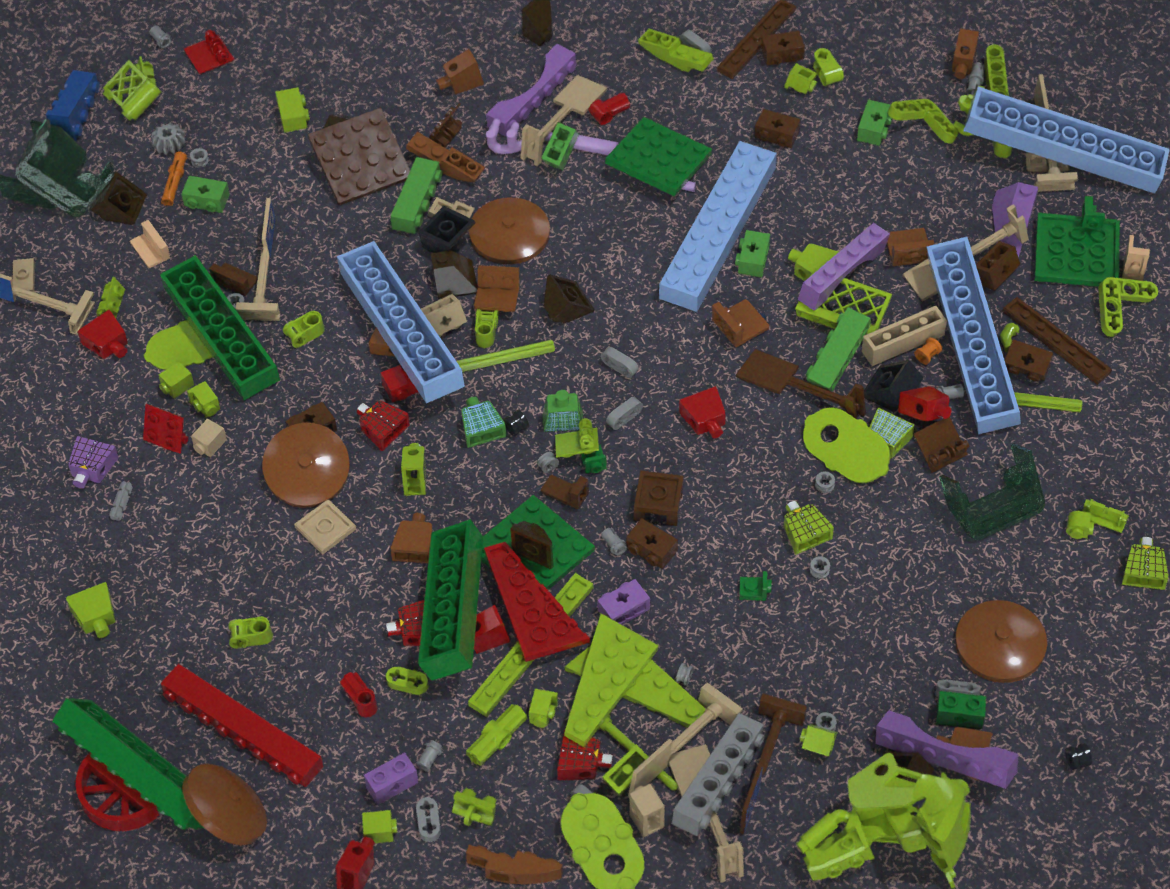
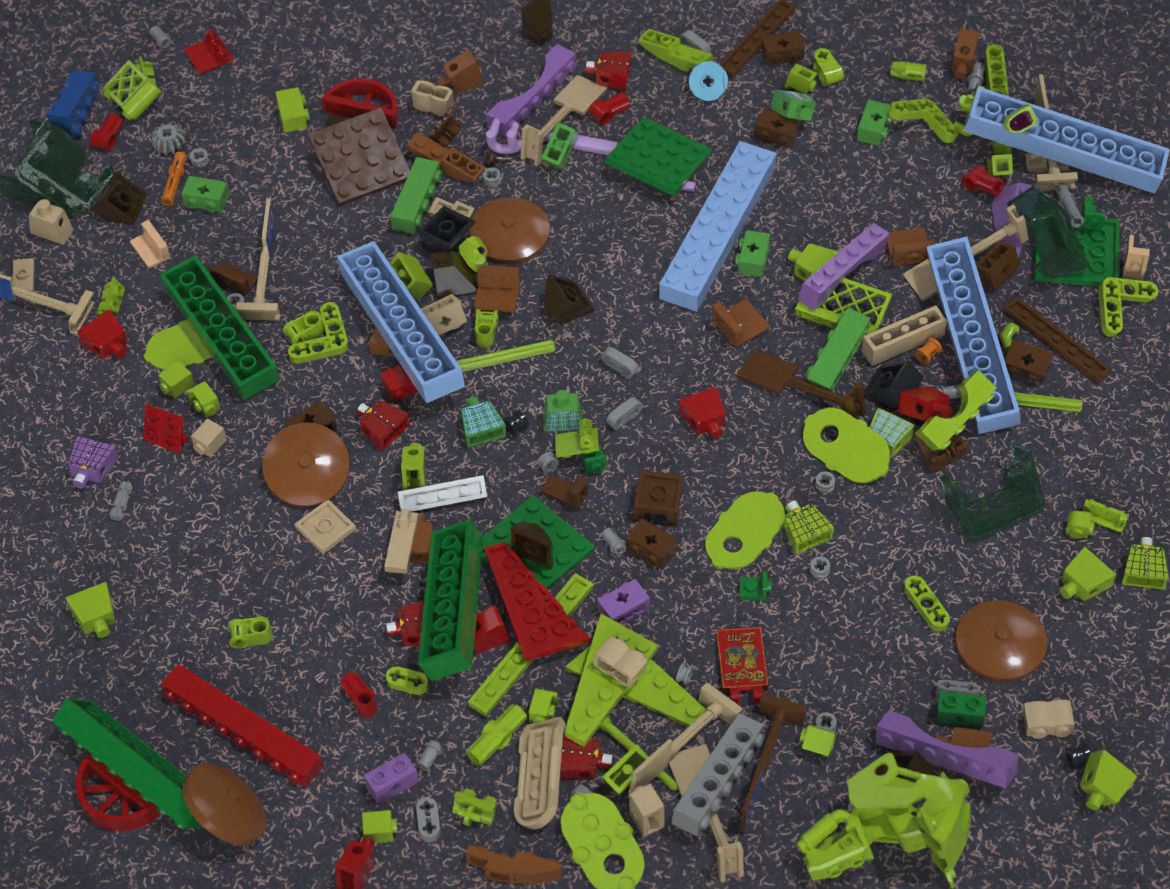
(50, 222): none -> tan torso
(106, 135): none -> red piece
(328, 342): none -> lime beam
(339, 101): none -> red window
(401, 541): none -> tan hinge
(411, 274): none -> lime brick
(432, 98): none -> tan brick
(442, 493): none -> white plate
(474, 252): none -> lime rock
(491, 158): none -> dark brown hand
(491, 182): none -> light grey bush
(539, 773): none -> tan piece
(611, 69): none -> red torso
(620, 661): none -> tan brick
(716, 88): none -> medium azure plate
(742, 662): none -> tile
(751, 519): none -> lime piece
(798, 104): none -> bright green torso
(908, 70): none -> lime hinge
(926, 594): none -> lime beam
(973, 391): none -> lime arch
(980, 179): none -> red piece
(1000, 165): none -> lime brick
(1020, 119): none -> rock
(1048, 718): none -> tan brick
(1052, 232): none -> clear green windscreen
(1068, 200): none -> light grey pin
(1086, 576): none -> lime torso
(1105, 780): none -> lime torso

